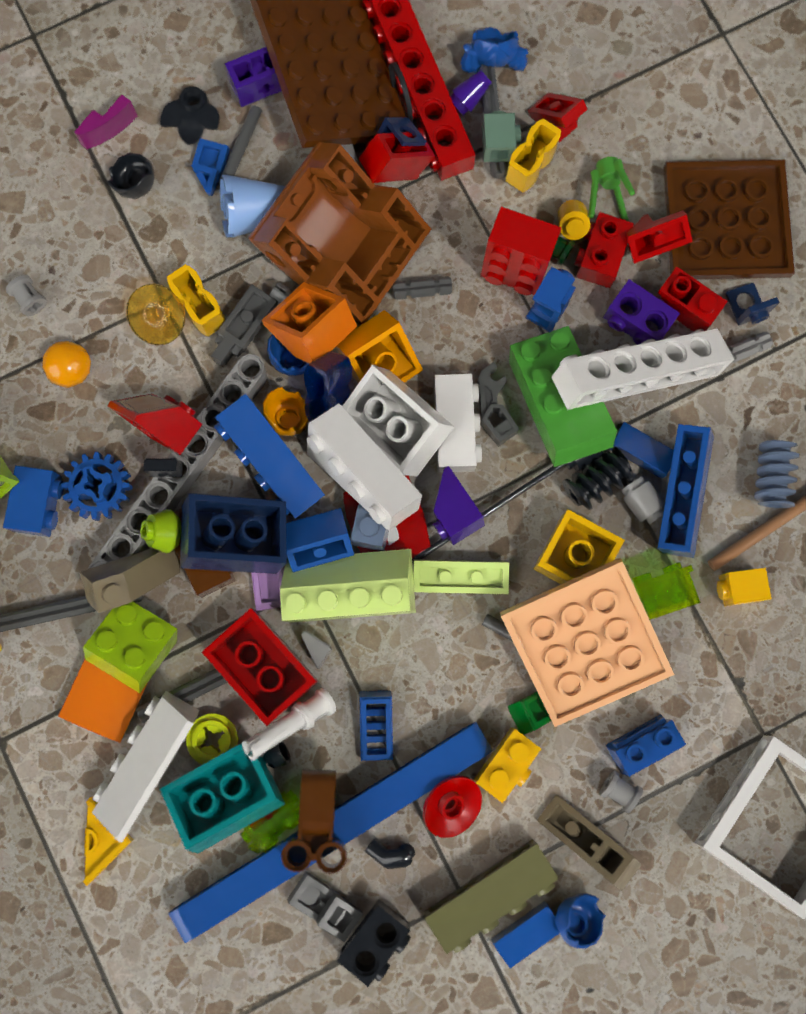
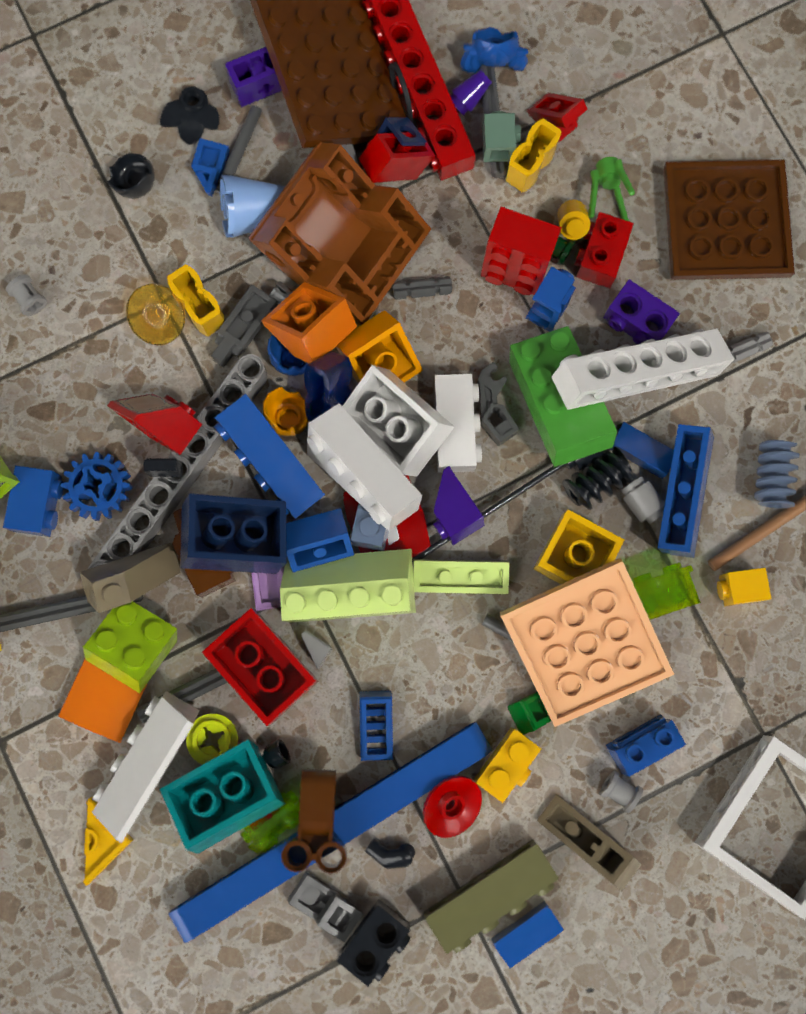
(66, 364): light orange hair -> none
(100, 129): magenta slope -> none
(162, 530): lime cone -> none
(301, 717): white pin -> none
(580, 920): blue hair -> none
(655, 237): red slope -> none
(692, 299): red slope -> none
(755, 313): dark blue bracket -> none

